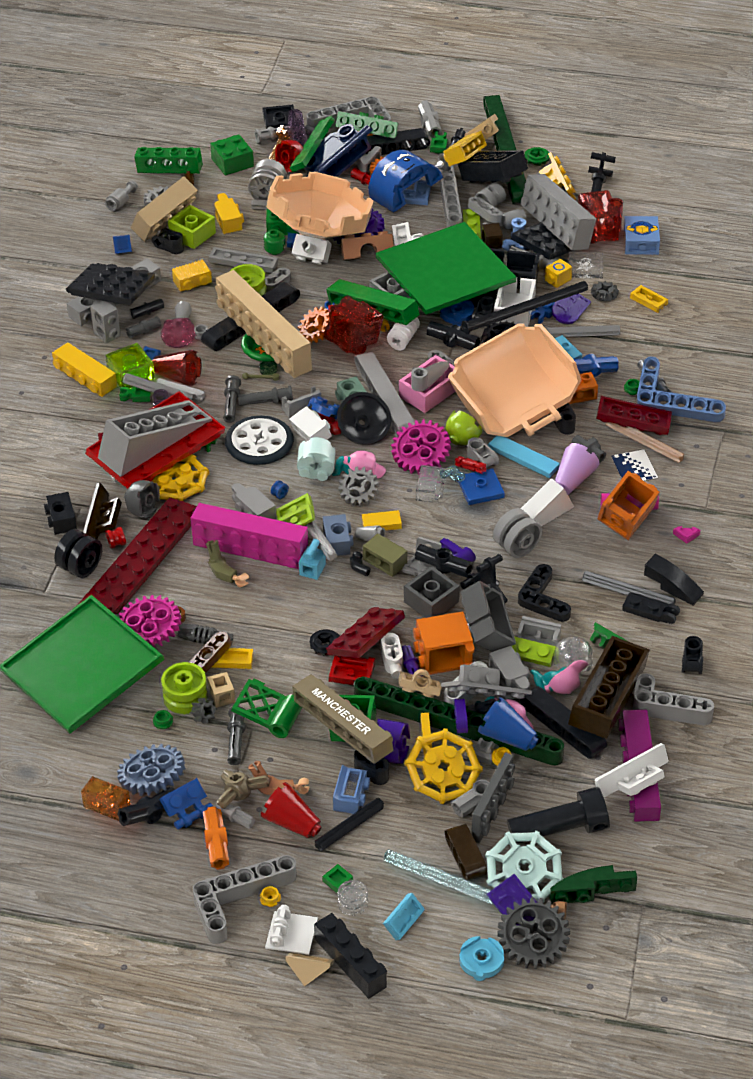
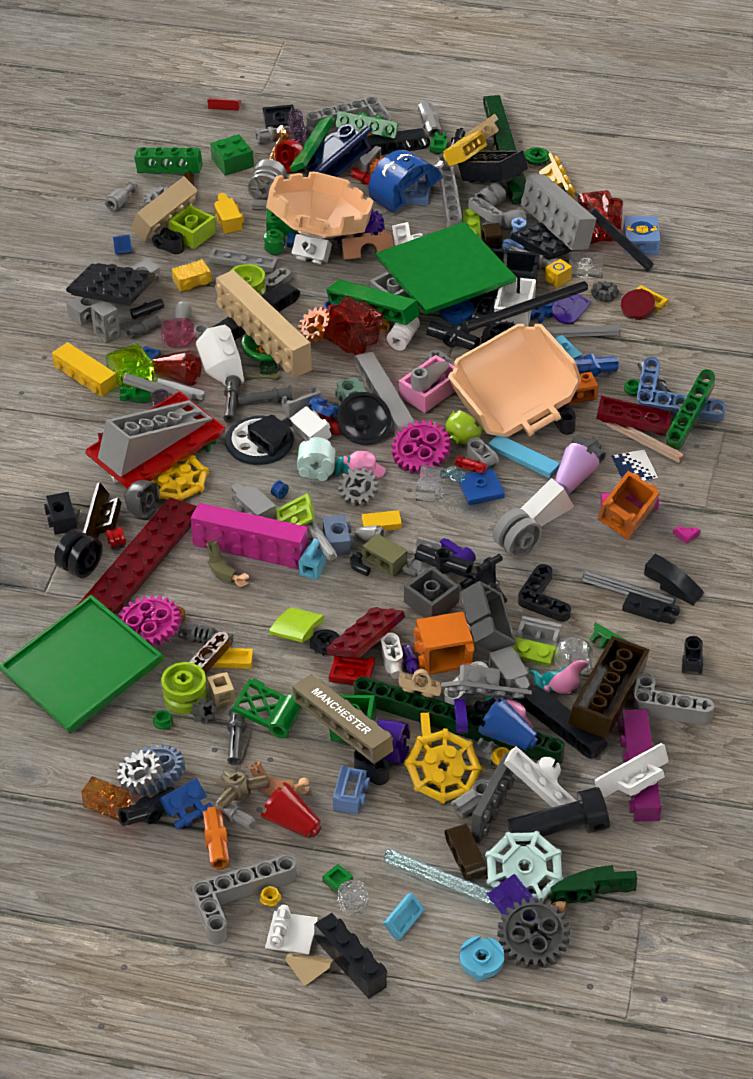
(138, 771): none -> light grey gear
(219, 354): none -> white wedge
(224, 104): none -> red slope
(270, 433): none -> black torso
(296, 624): none -> lime slope
(349, 824): black axle -> none
(539, 776): none -> white plate
(600, 174): black axle -> none
(623, 241): none -> black axle
(637, 304): none -> dark red tile
(691, 402): none -> green beam

